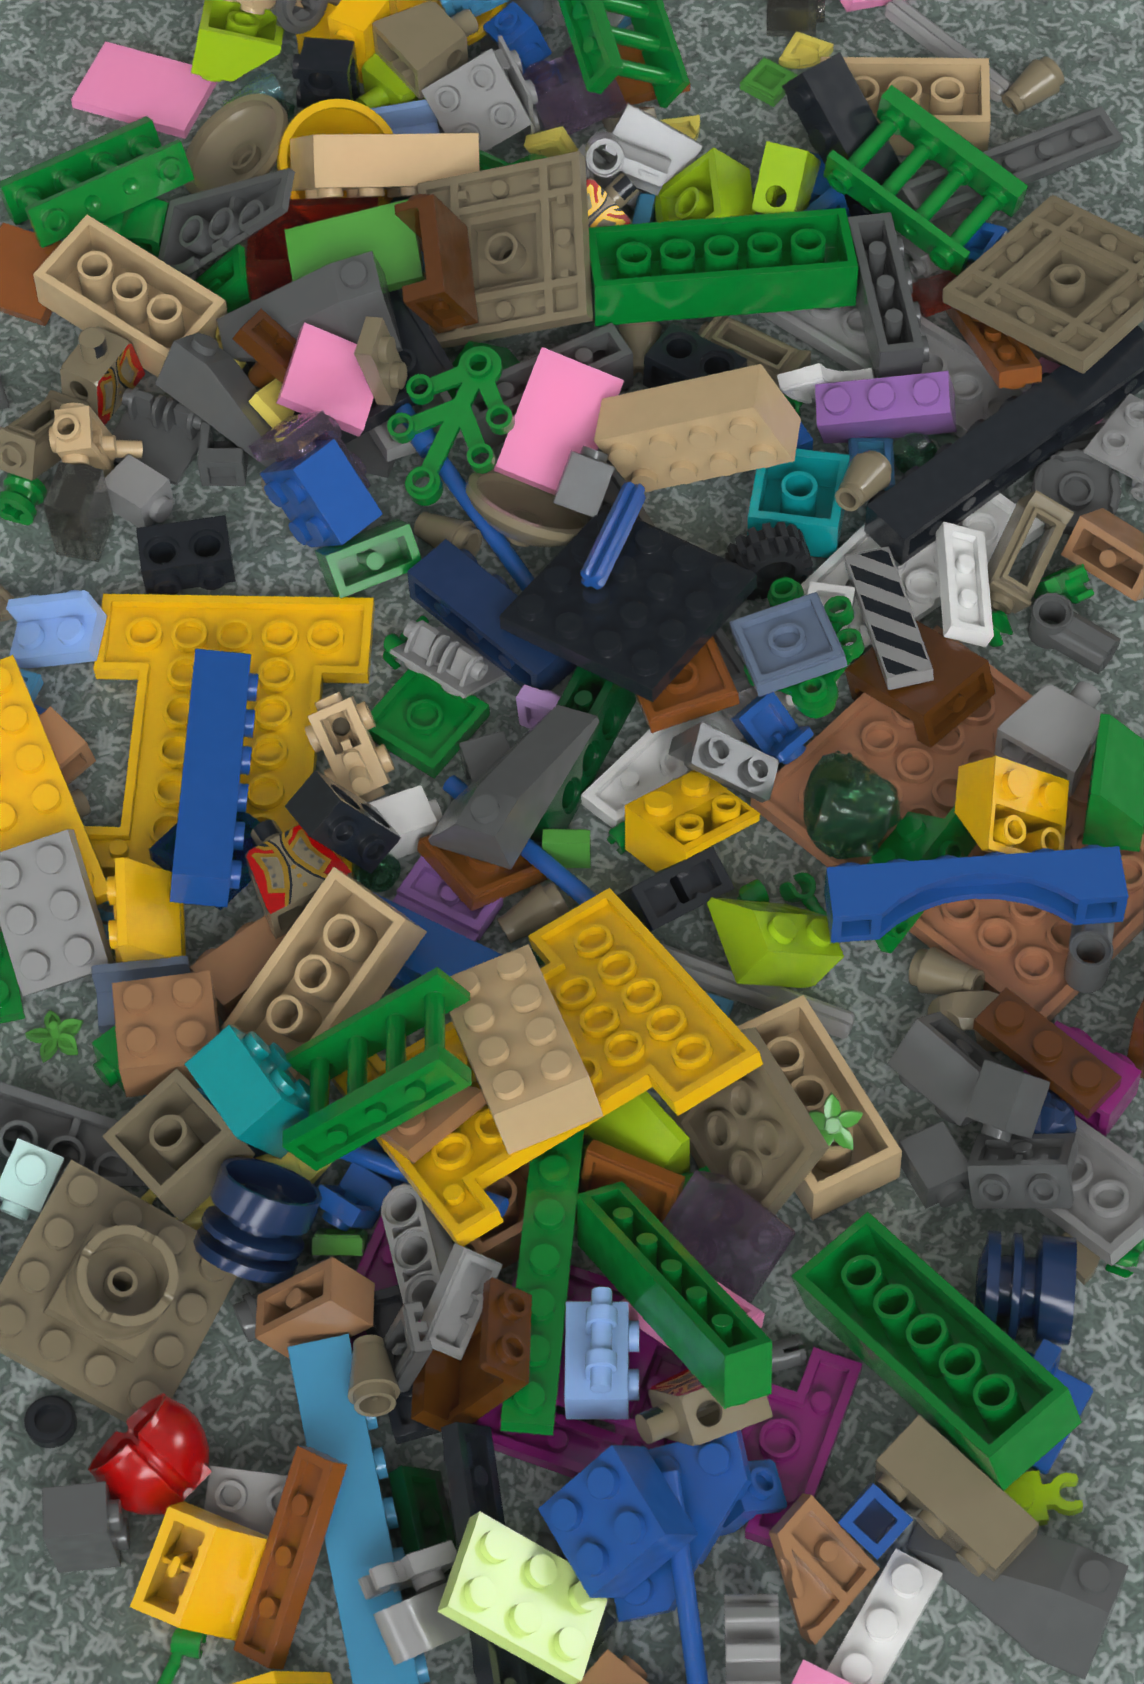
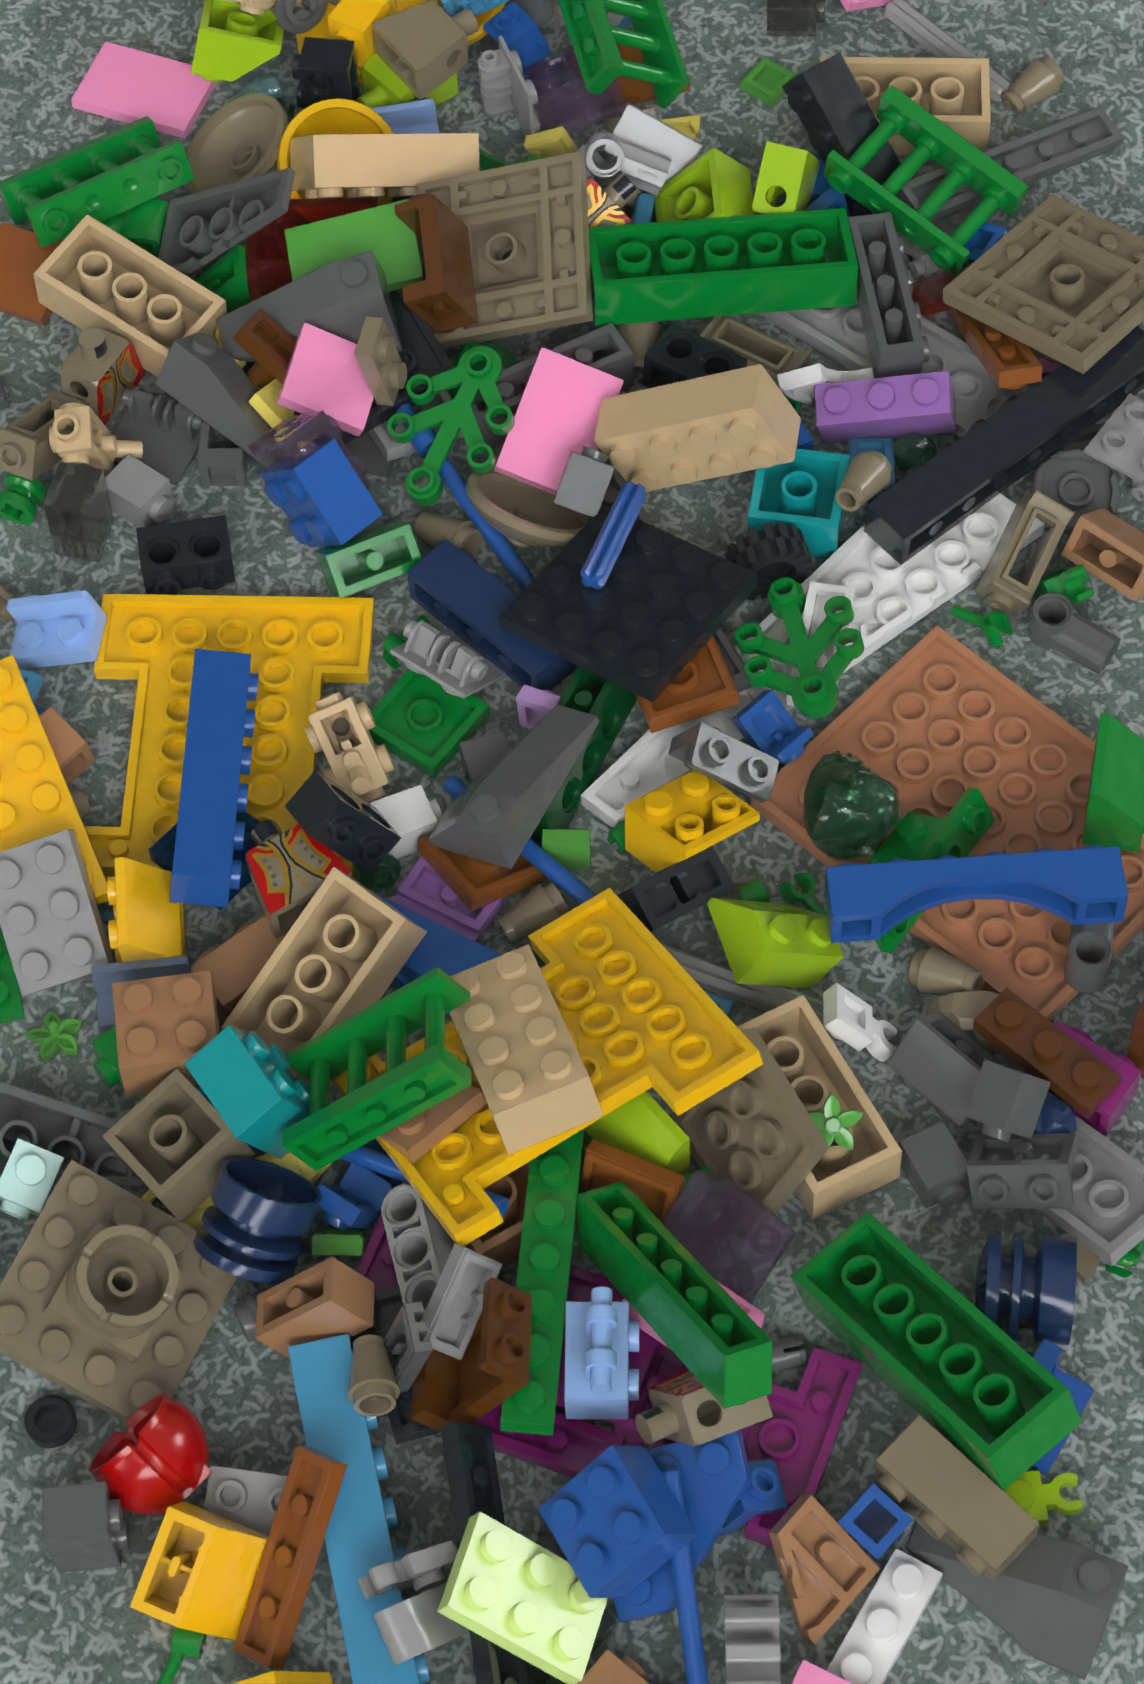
(421, 1508): dark green plate -> none
(478, 101): light grey hinge -> none
(788, 644): sand blue plate -> none
(804, 51): light yellow tile -> none
(852, 1021): none -> white plate
(889, 618): light grey tile -> none
(937, 706): reddish brown panel -> none
(964, 584): white plate -> none
(1011, 806): yellow slope -> none
(1053, 732): light grey torso -> none

